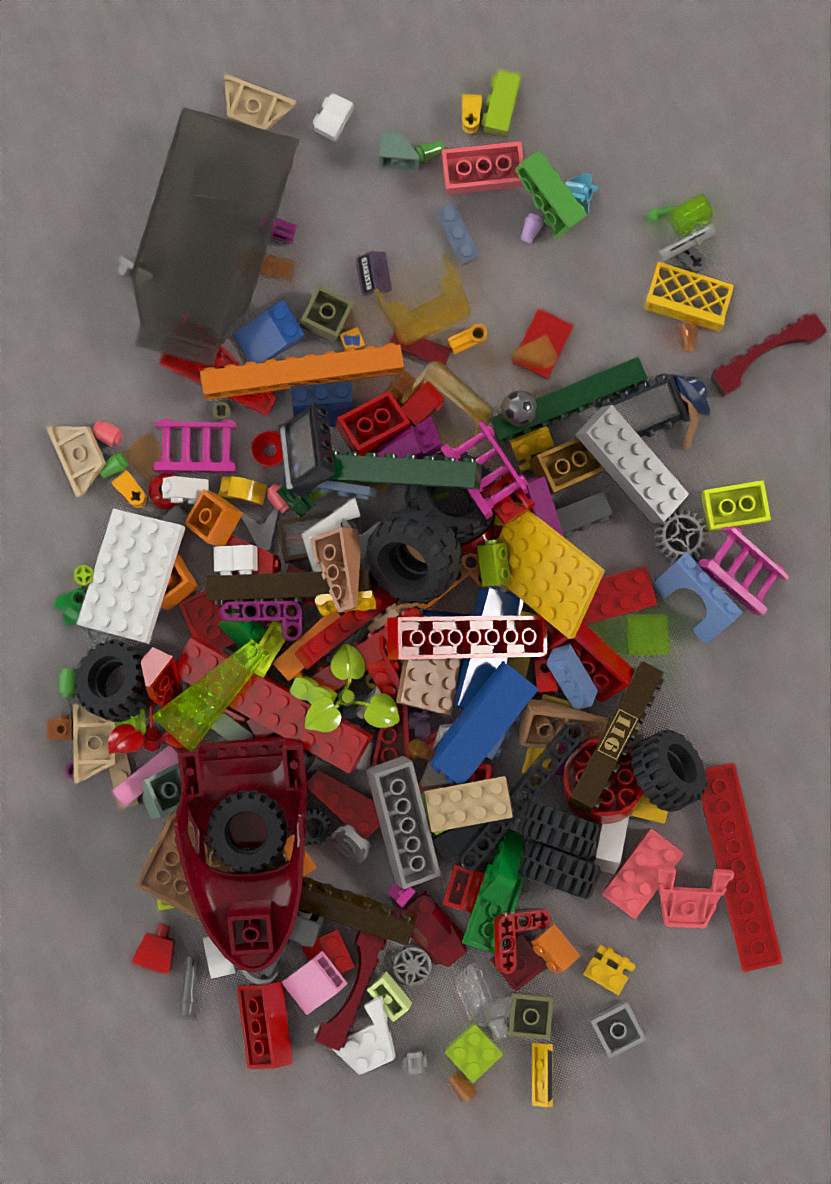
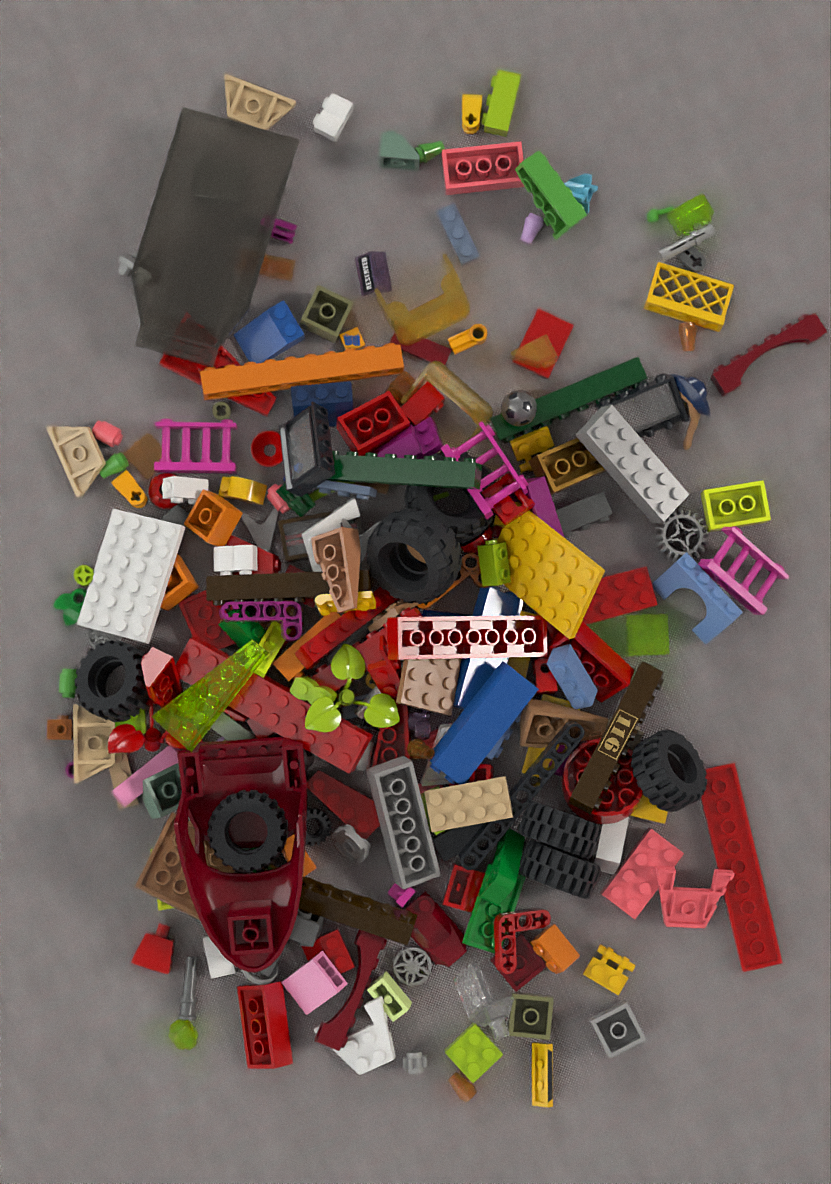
(183, 1034): none -> clear neon green head

